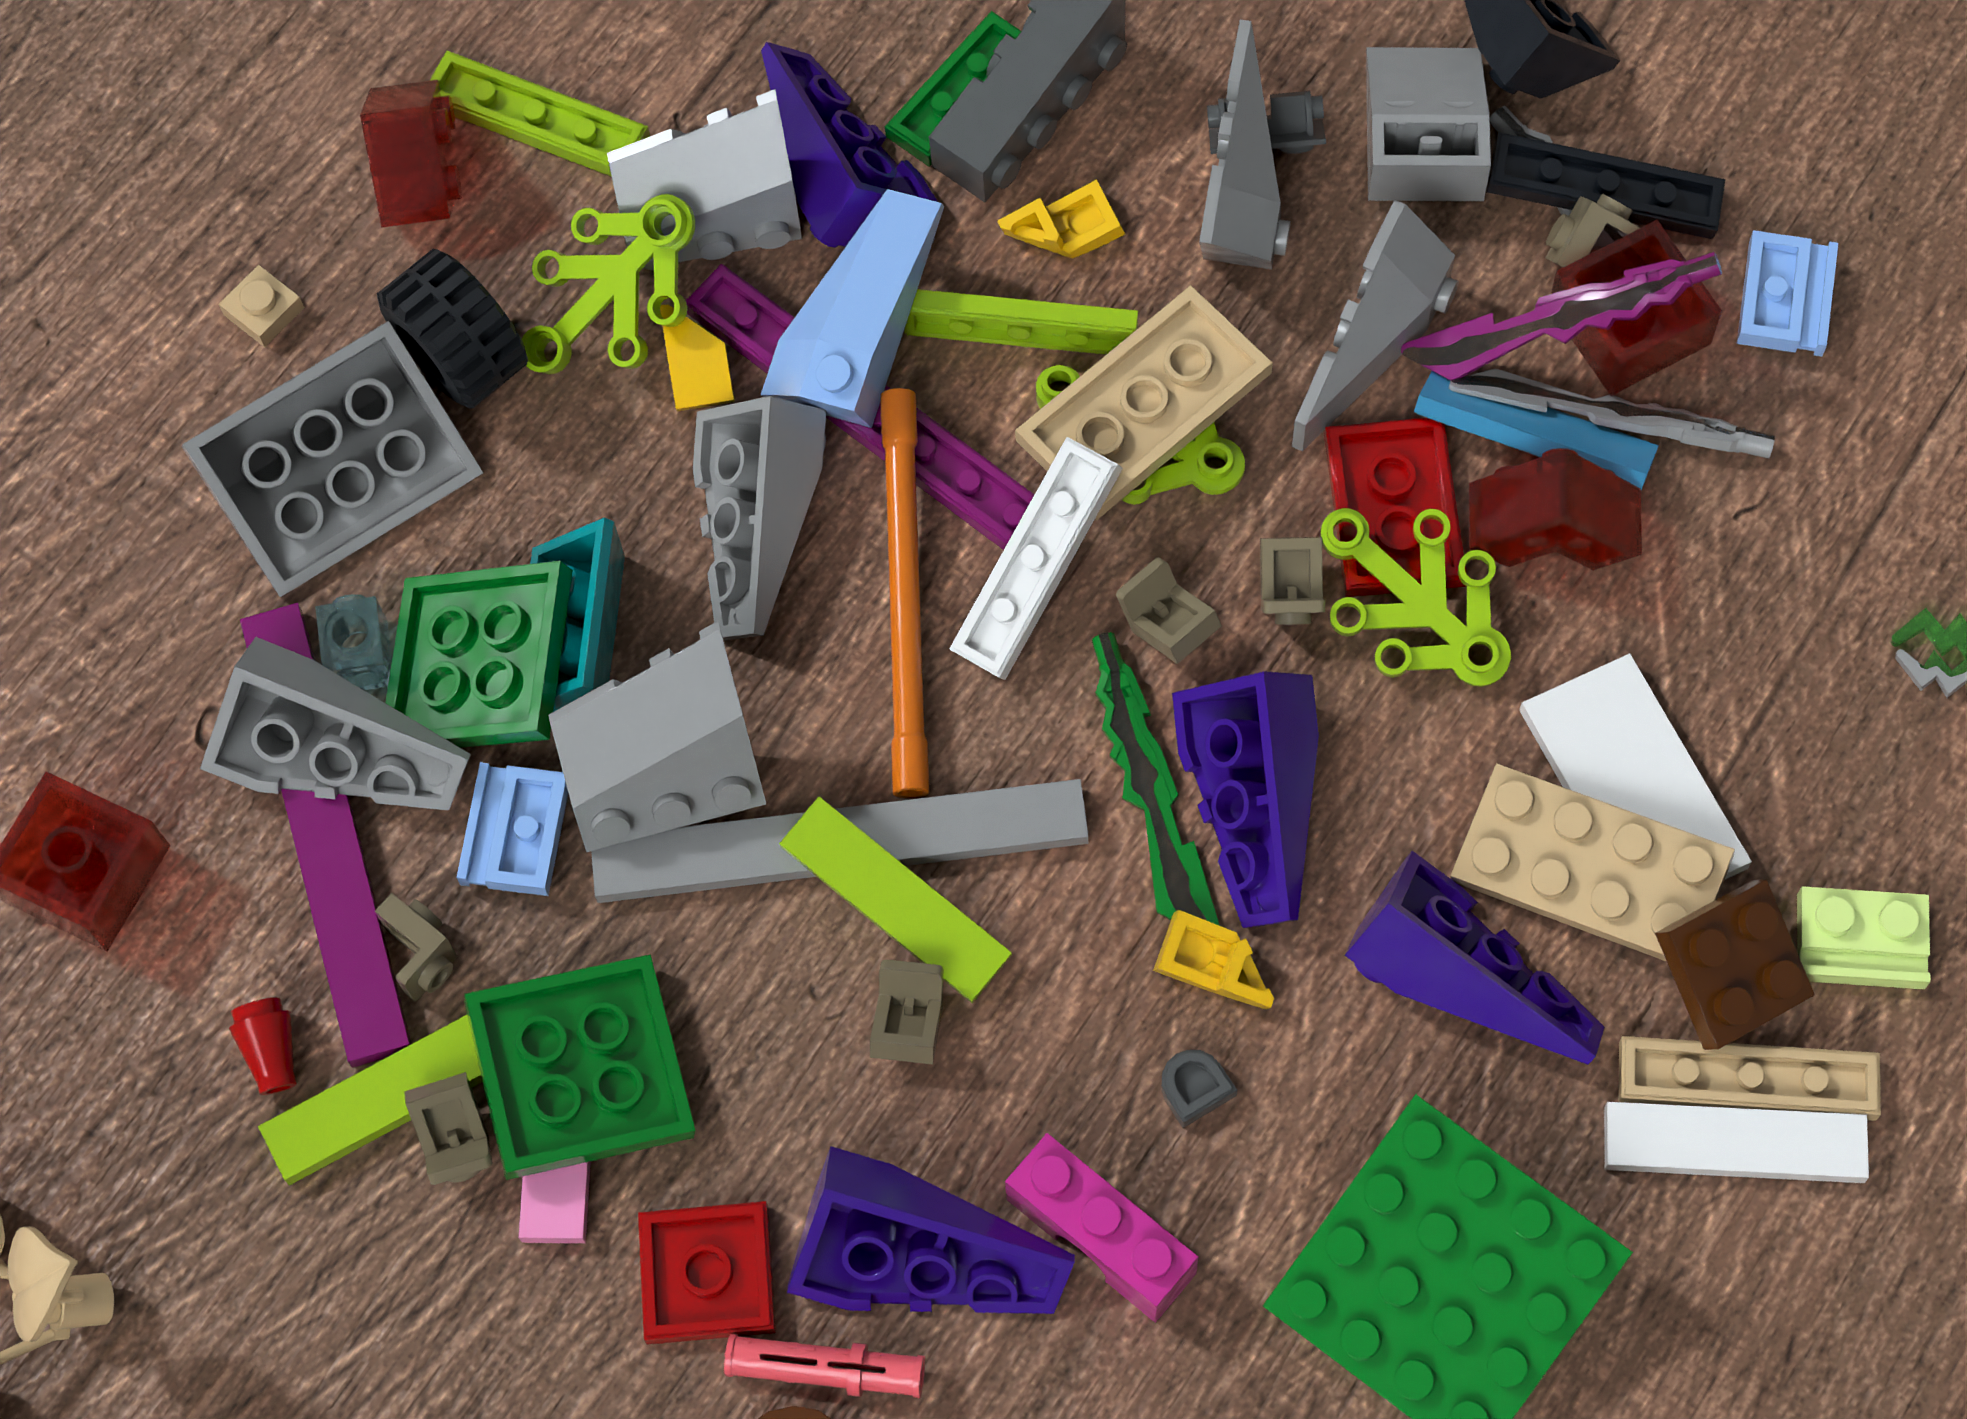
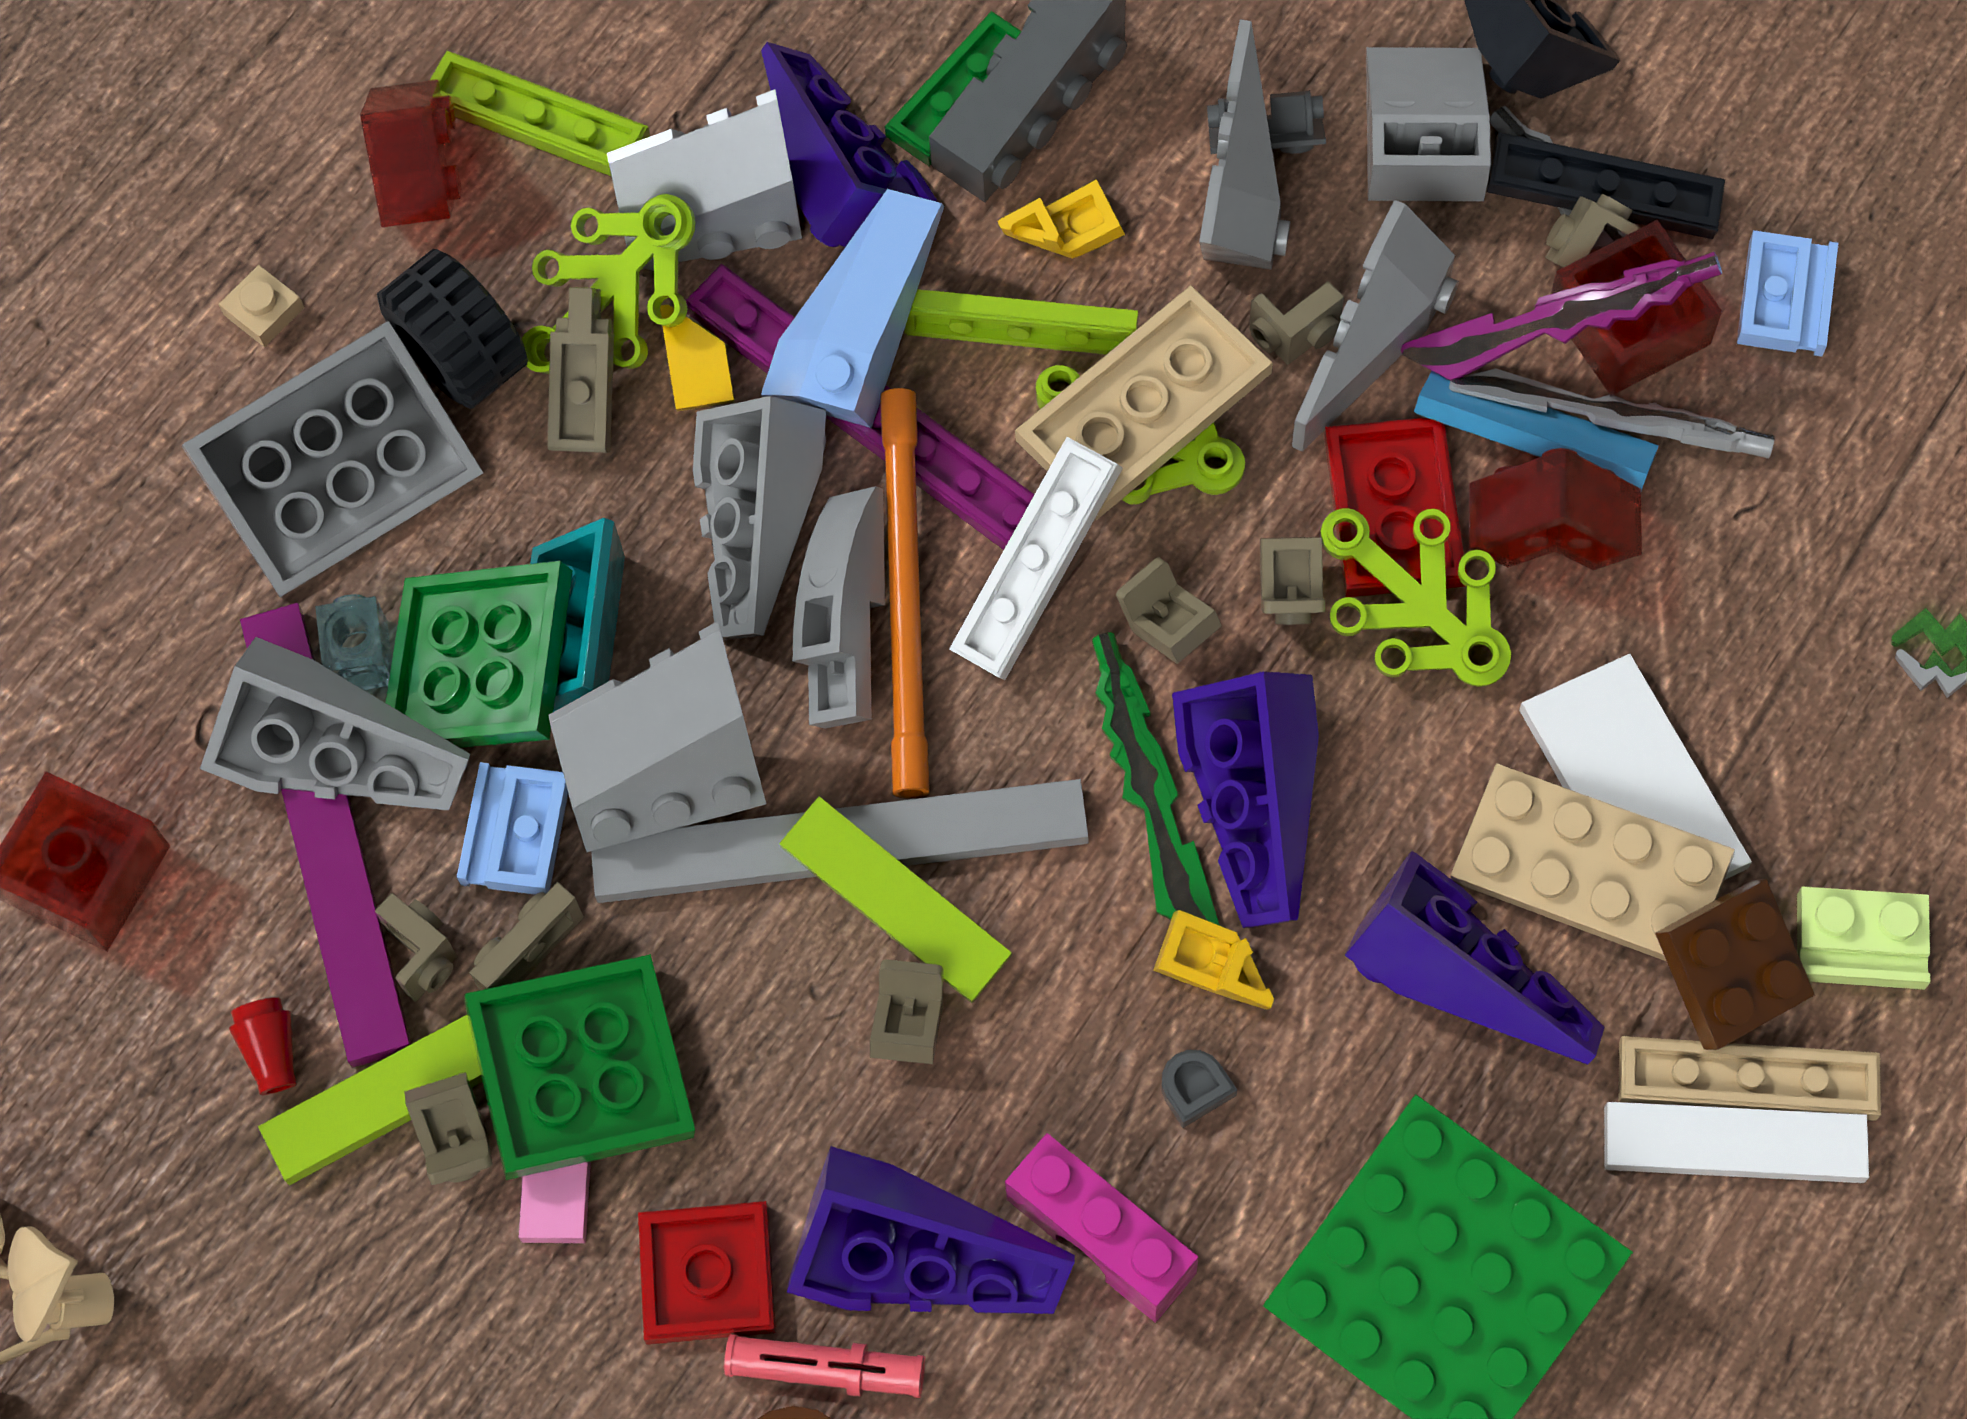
(541, 927): none -> dark tan plate
(581, 376): none -> dark tan hinge
(833, 603): none -> light grey slope
(1304, 326): none -> dark tan bracket

